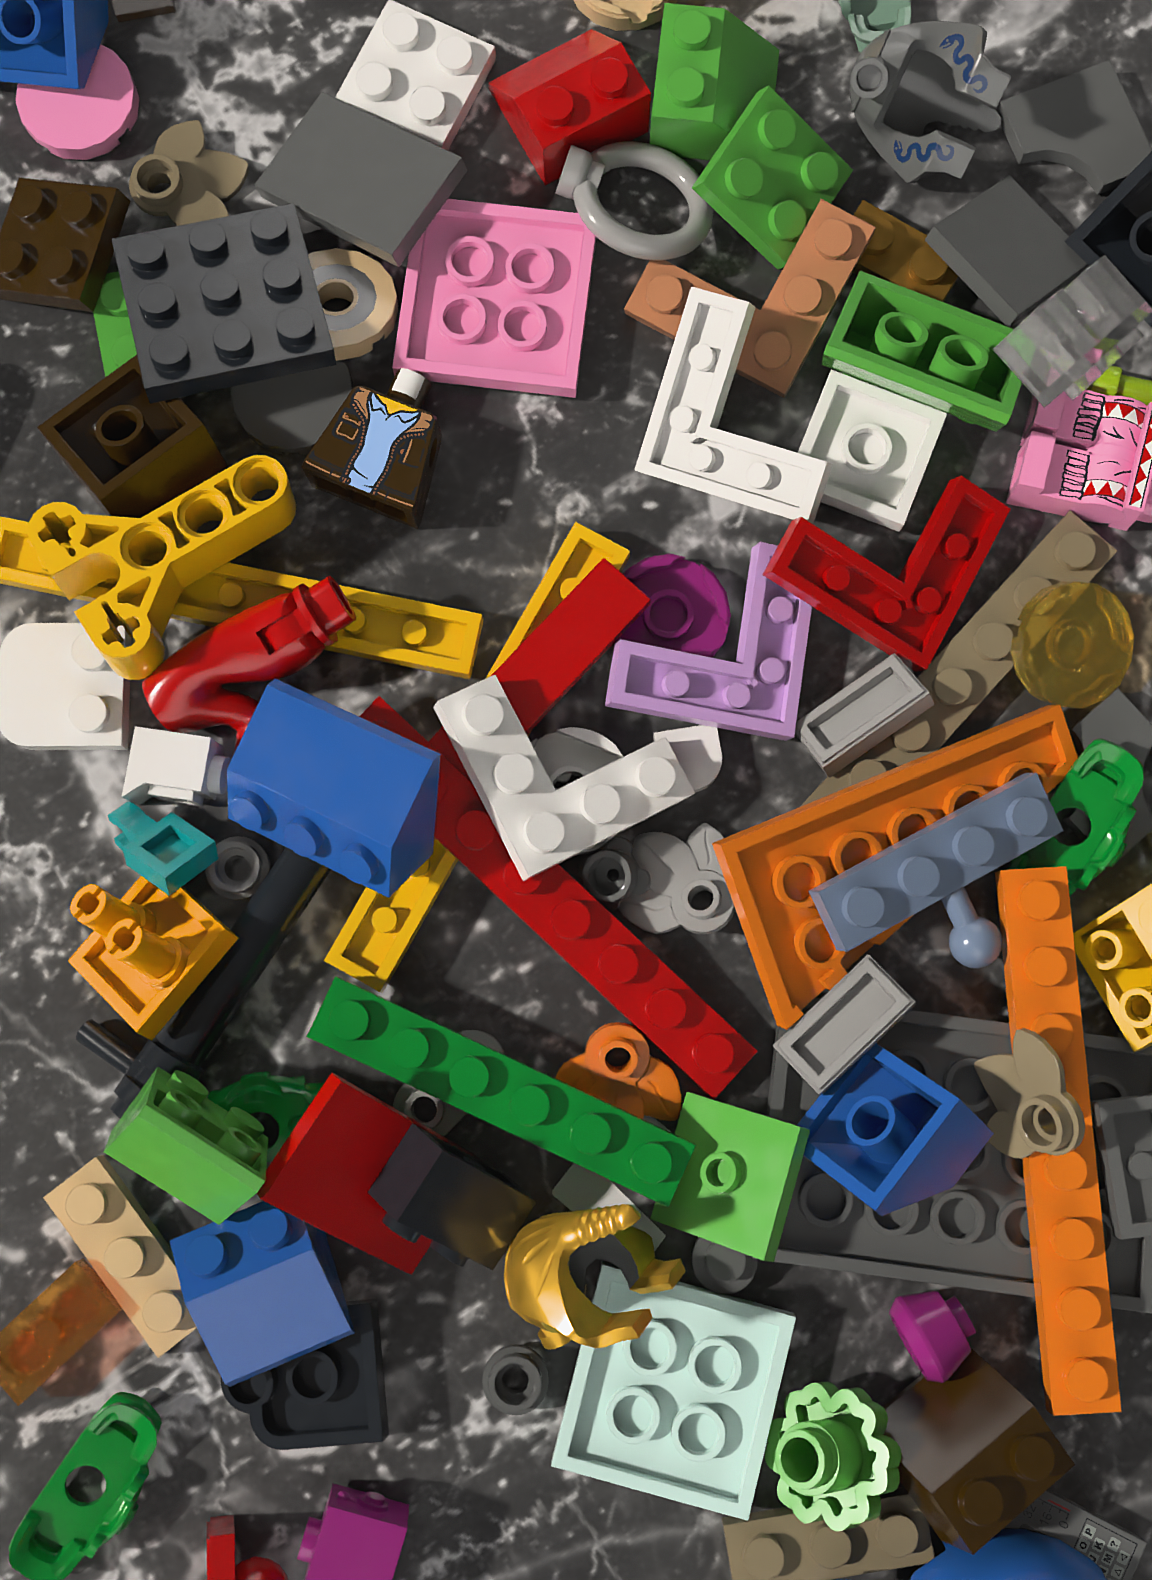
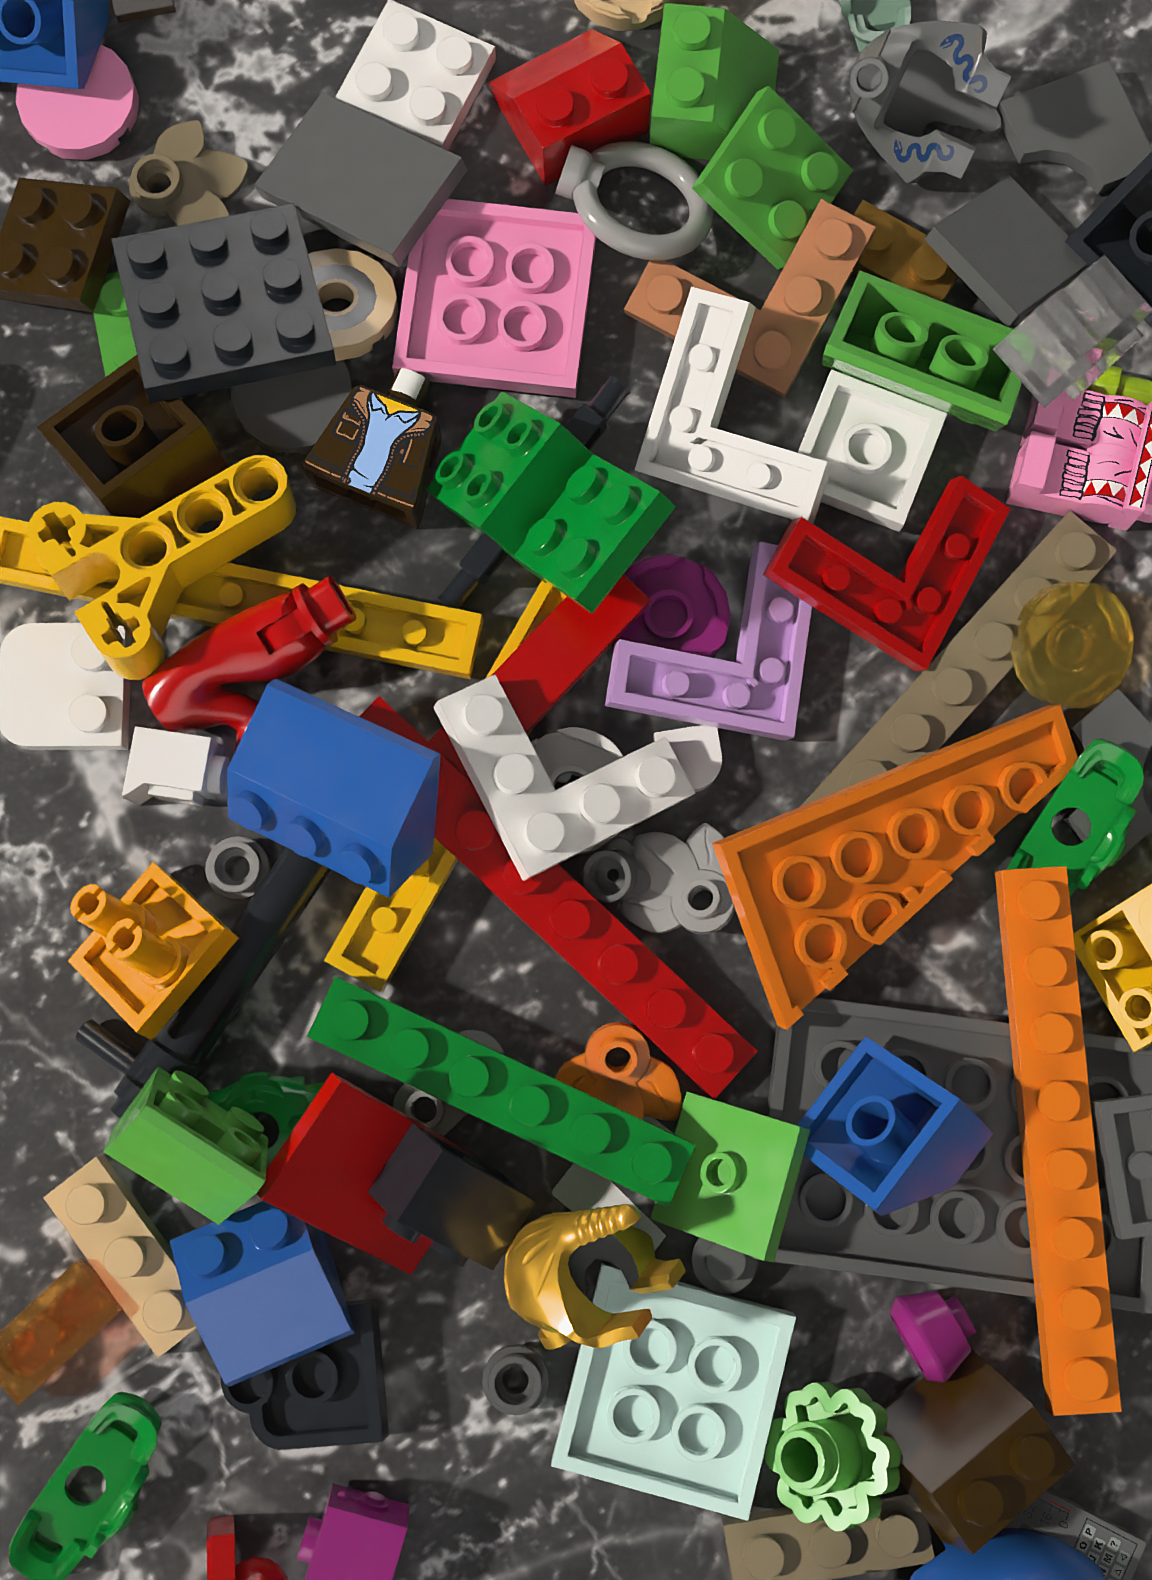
(162, 851): teal plate -> none
(547, 499): none -> green piece
(844, 1025): light grey tile -> none
(862, 715): light grey tile -> none
(936, 867): sand blue plate -> none
(1030, 1099): dark tan plate -> none

